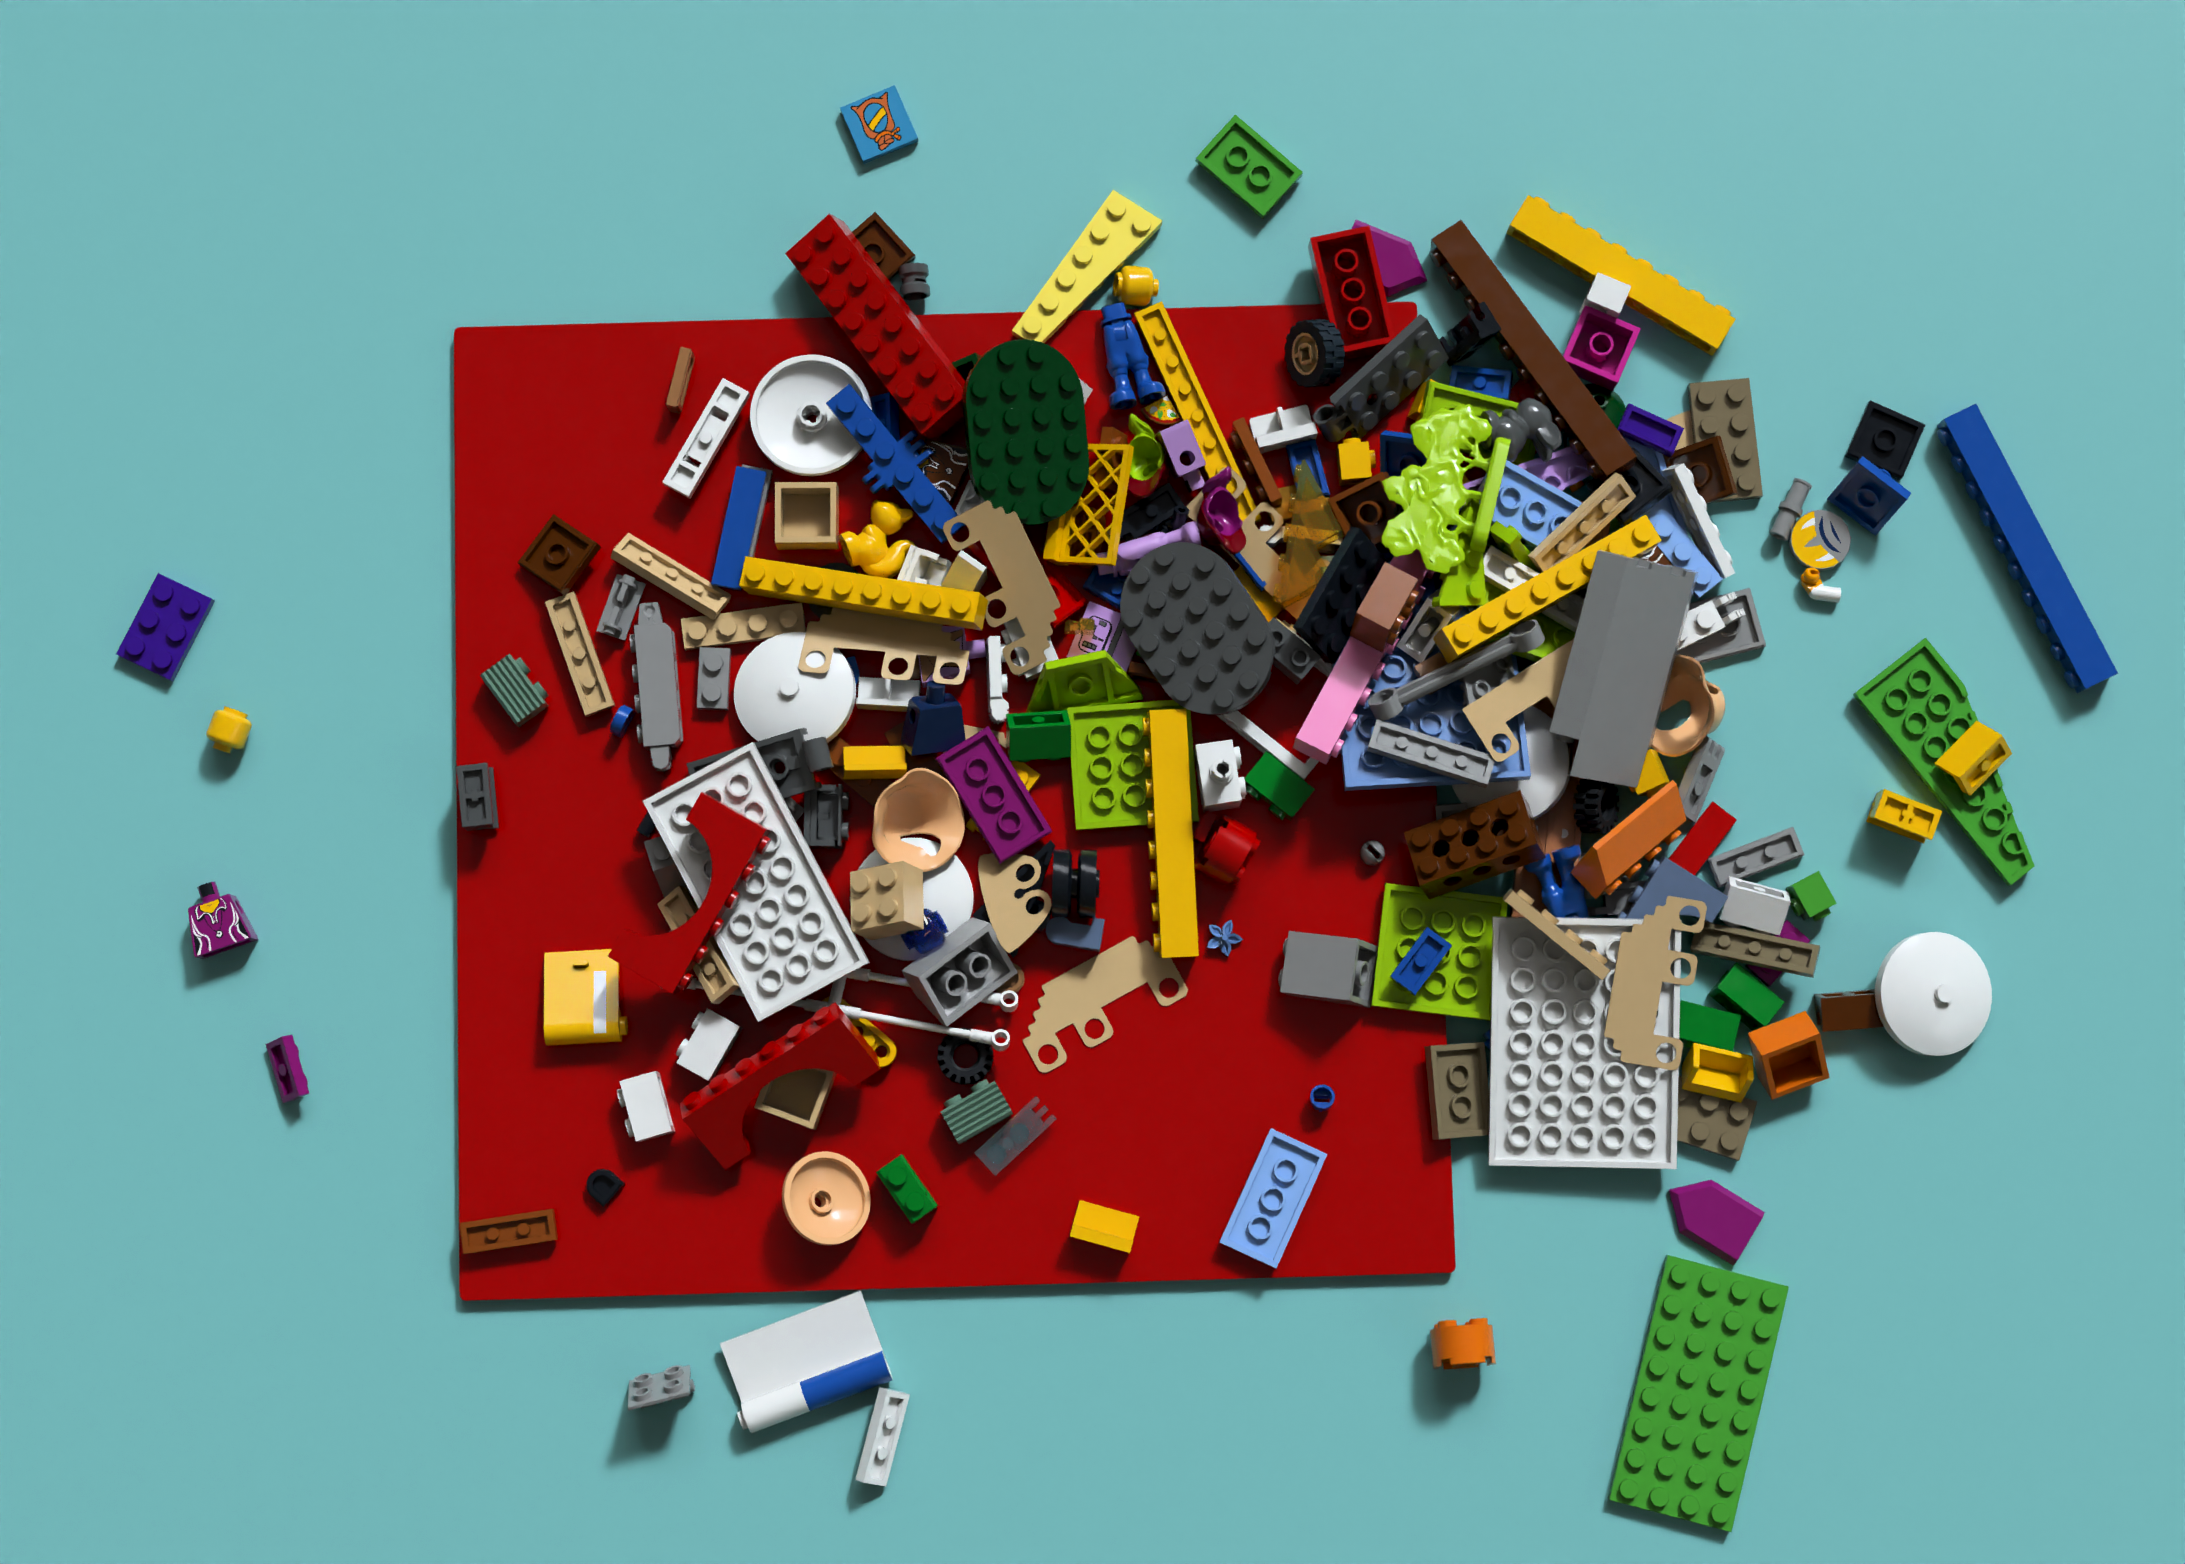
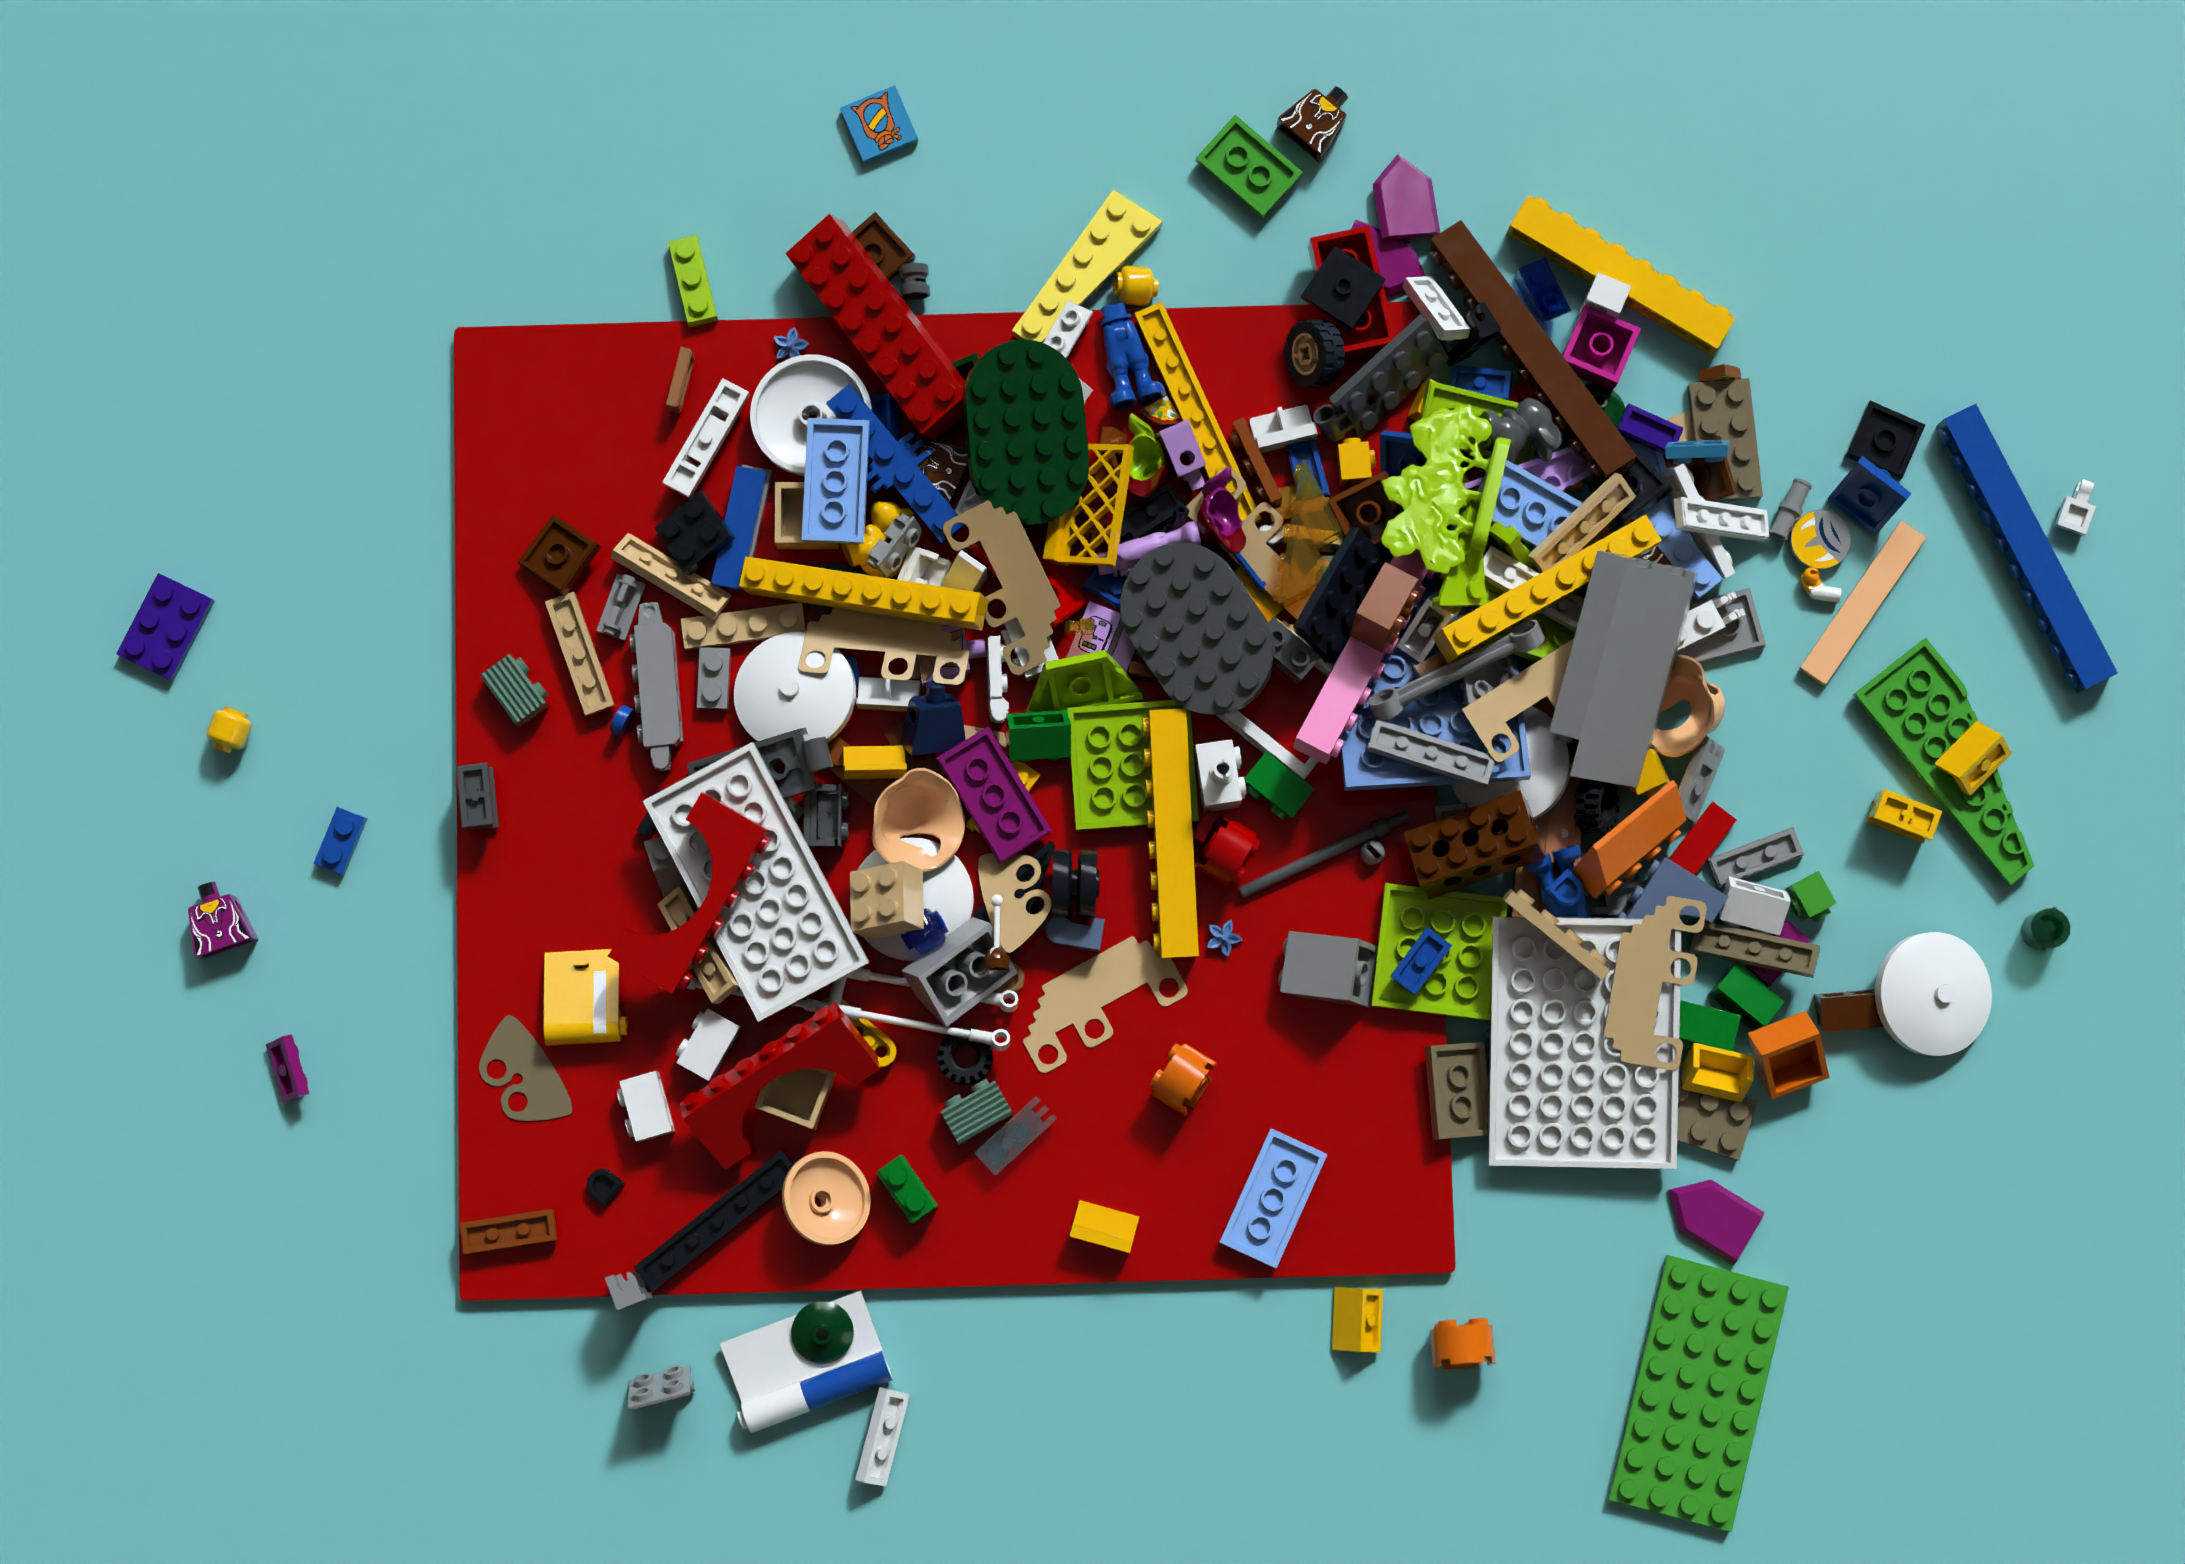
(340, 841): none -> blue plate
(540, 1081): none -> dark tan piece
(628, 1292): none -> light grey hinge
(693, 281): none -> lime plate
(694, 533): none -> black plate
(714, 1222): none -> black plate
(790, 345): none -> medium blue plant
(822, 1316): none -> dark green dish
(835, 481): none -> light blue plate
(903, 535): none -> light grey hinge
(996, 957): none -> hinge
(1068, 328): none -> white hinge
(1183, 1078): none -> orange brick
(1315, 121): none -> reddish brown torso
(1322, 1092): blue hinge -> none
(1343, 288): none -> black plate
(1357, 1319): none -> yellow panel
(1378, 828): none -> dark grey bar
(1405, 202): none -> magenta tile
(1436, 308): none -> white plate
(1541, 290): none -> clear blue slope
(1566, 889): none -> blue tile
(1710, 450): none -> dark azure plate
(1719, 372): none -> dark orange tile
(1721, 519): none -> white tile
(1862, 603): none -> light nougat tile
(2045, 929): none -> clear green piece
(2076, 512): none -> white plate

